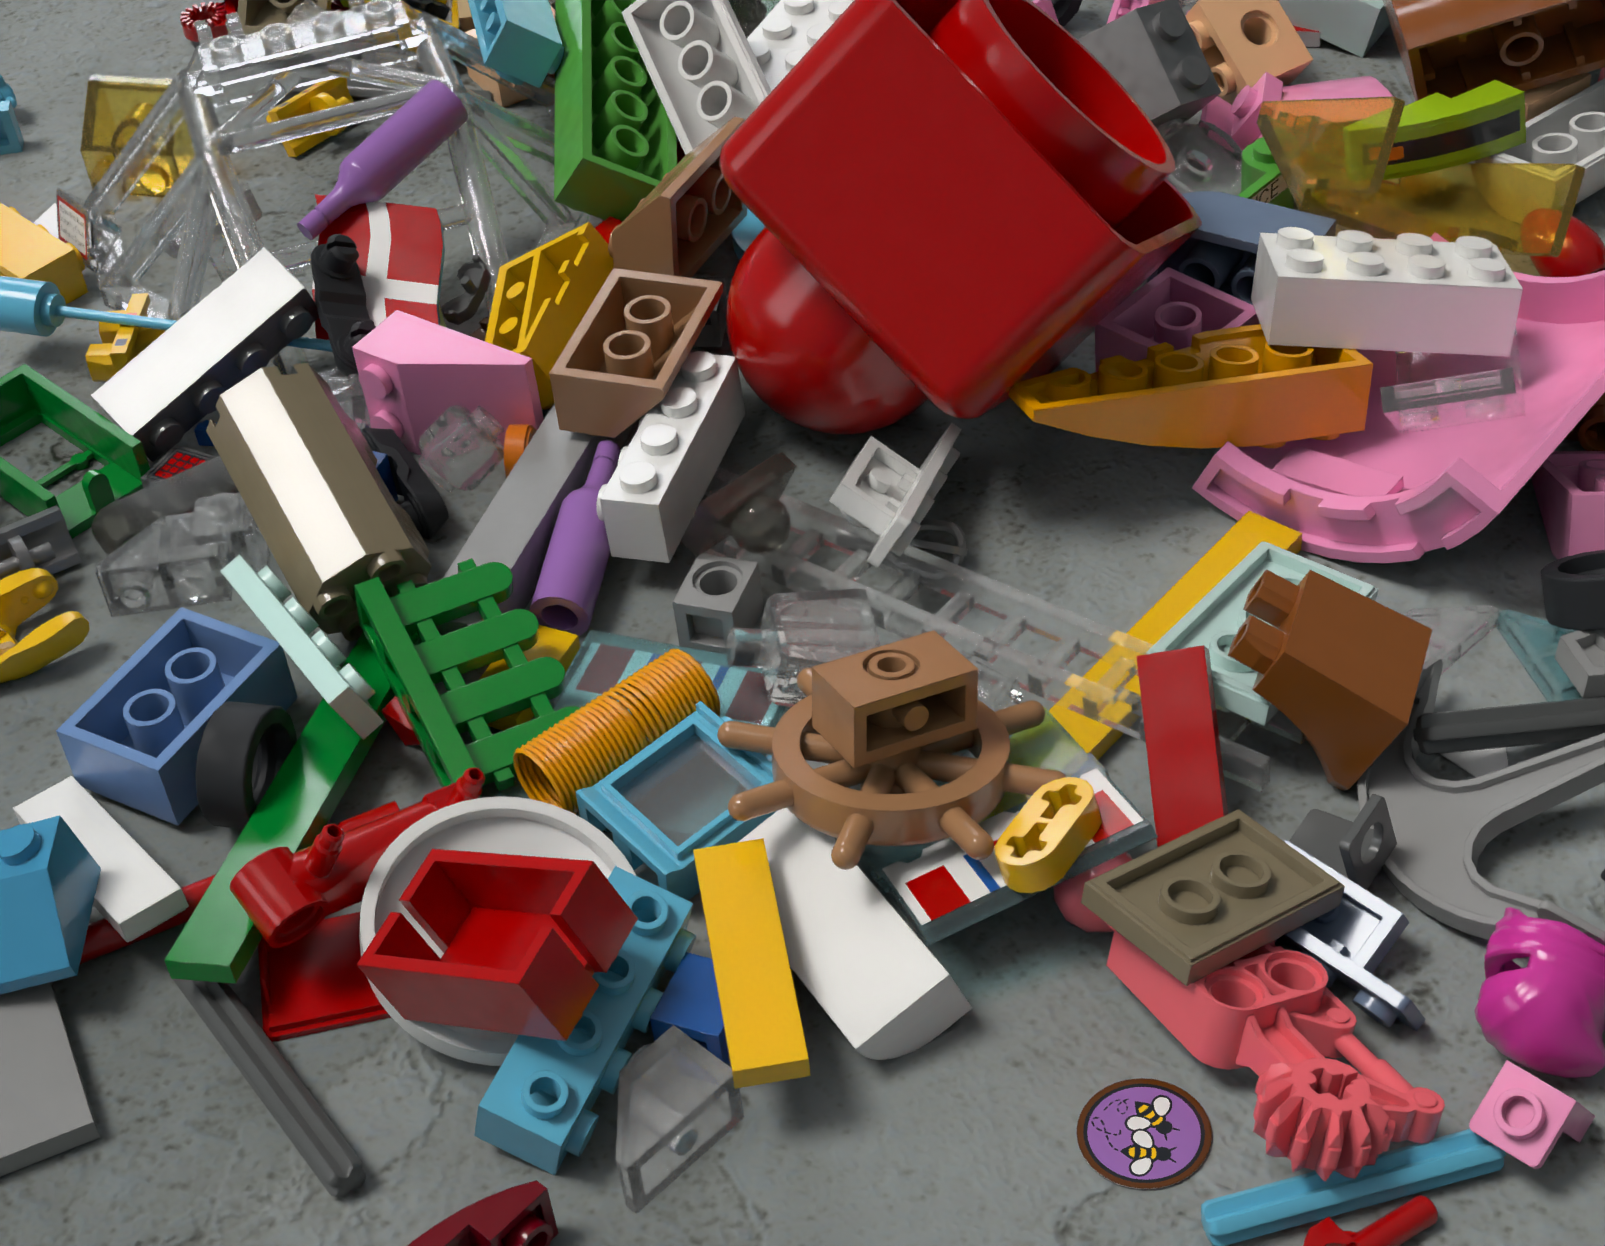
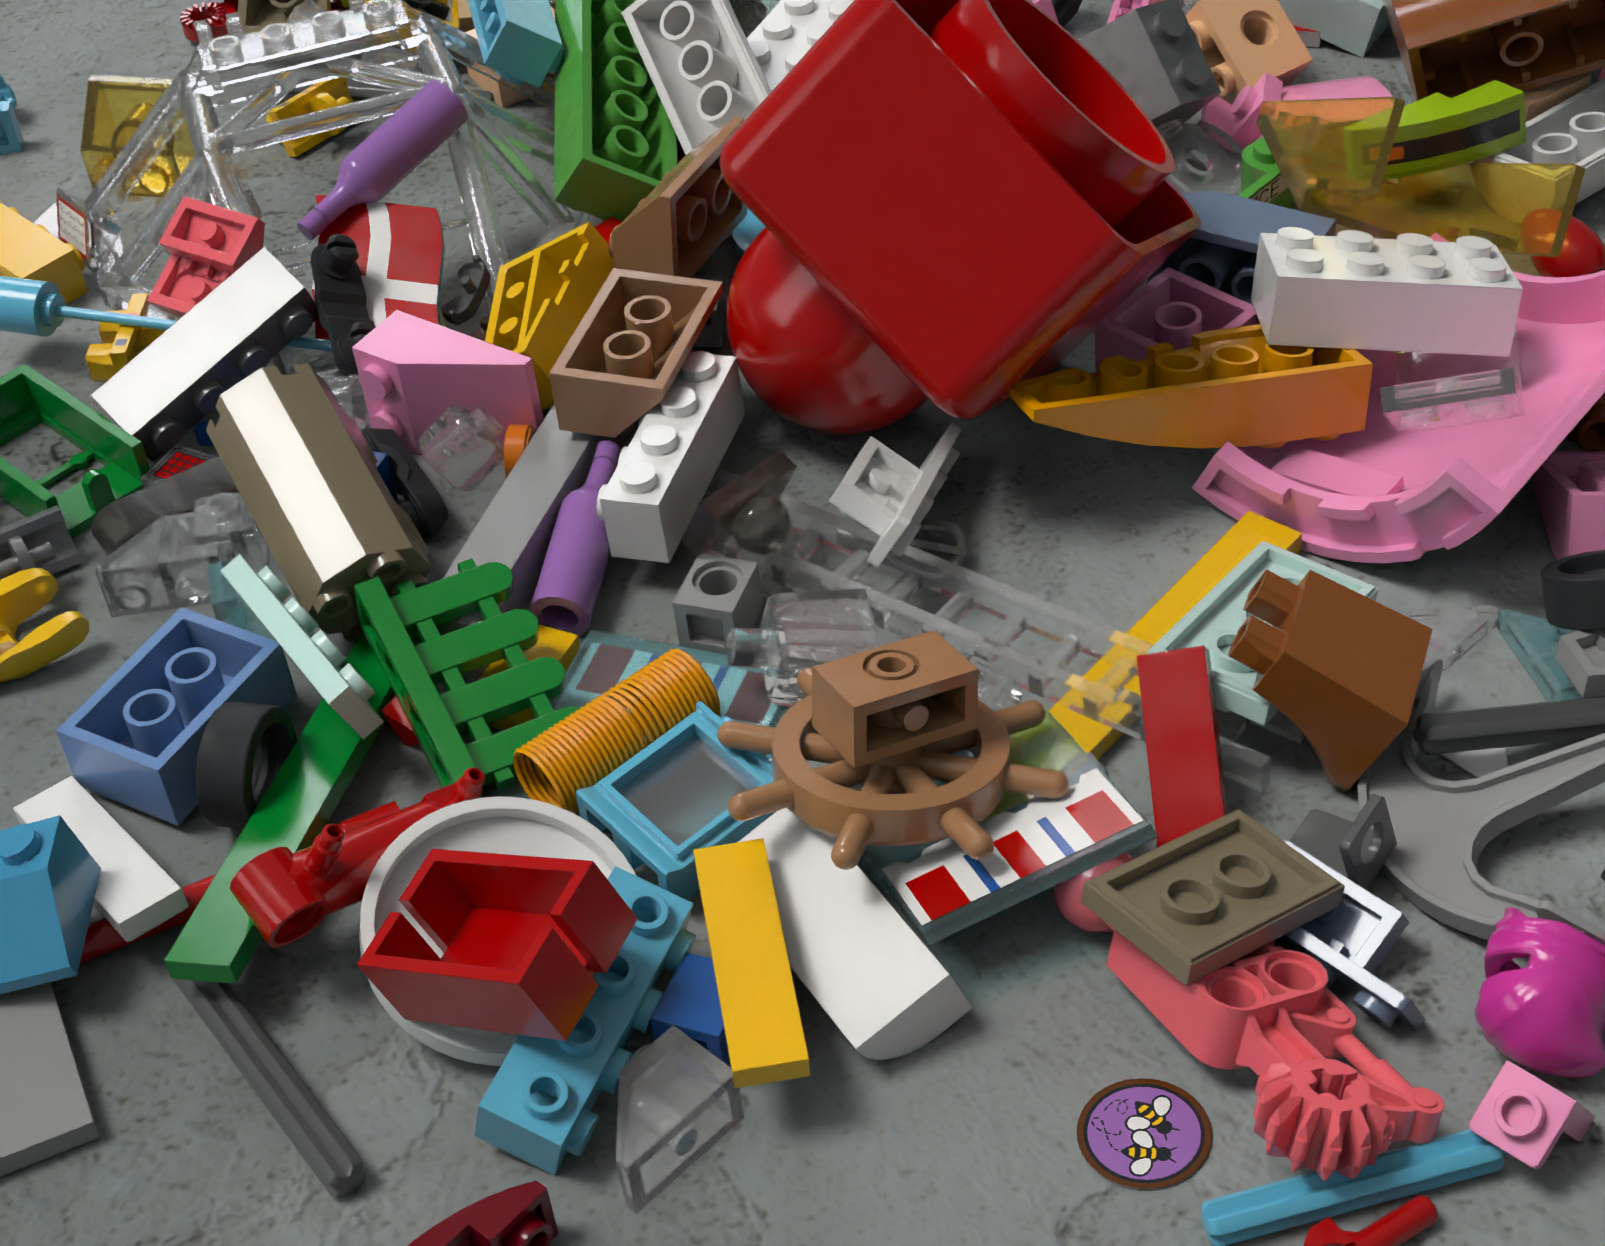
(205, 249): none -> coral slope
(225, 600): none -> clear light blue tile
(316, 982): red piece -> none
(1048, 835): yellow beam -> none

